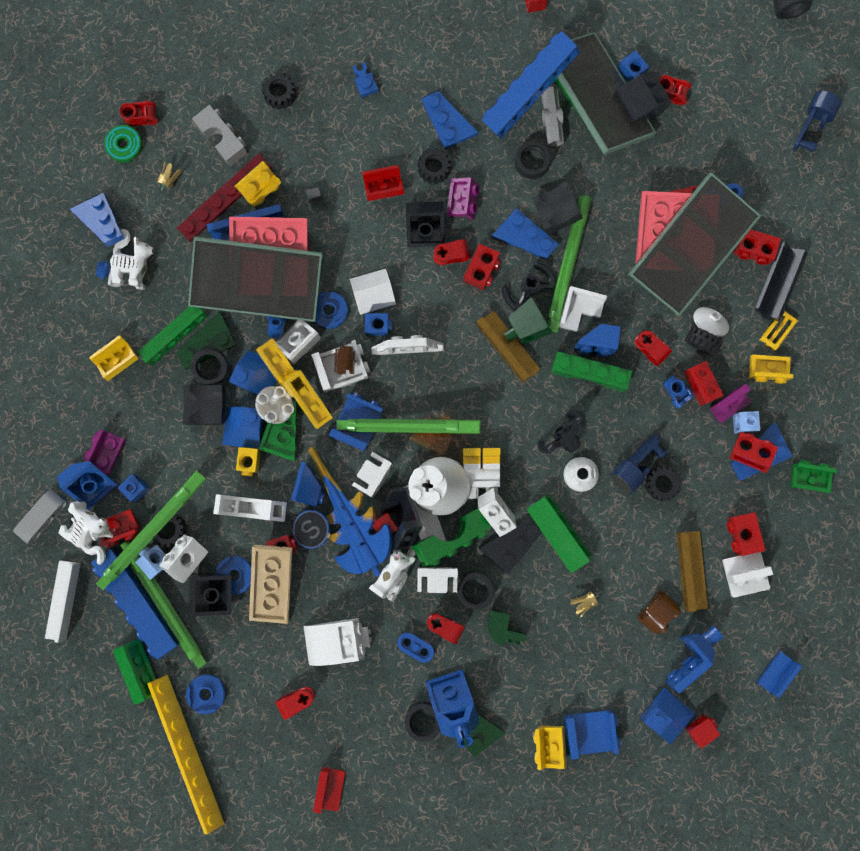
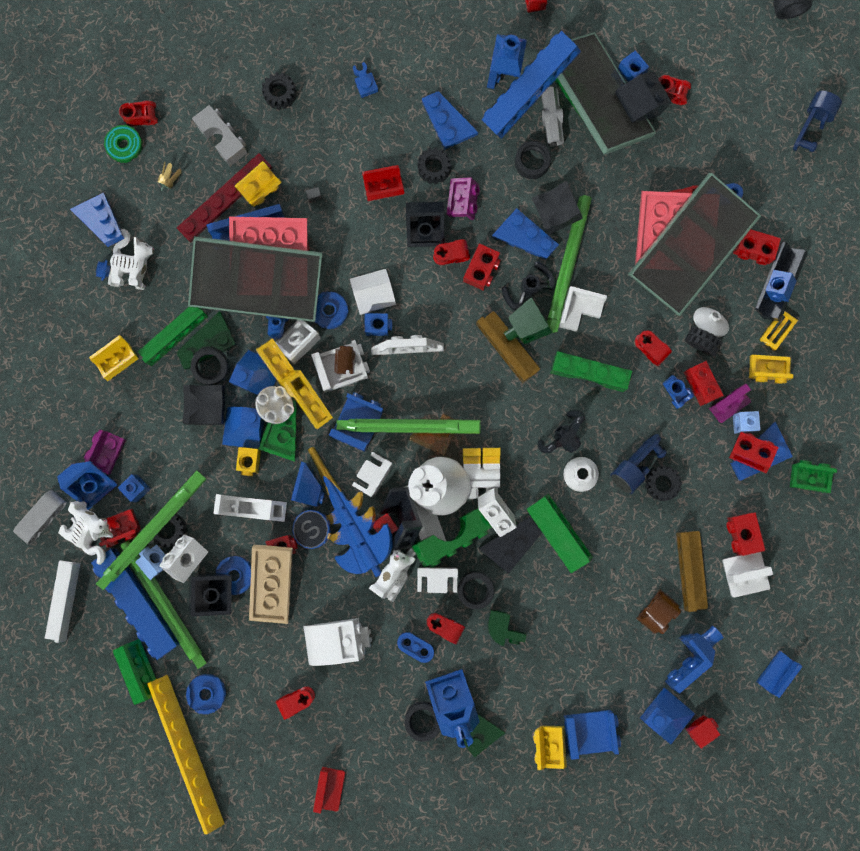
(506, 58): none -> blue plate
(588, 601): pearl gold piece -> none
(600, 341): blue slope -> none
(778, 279): none -> blue brick

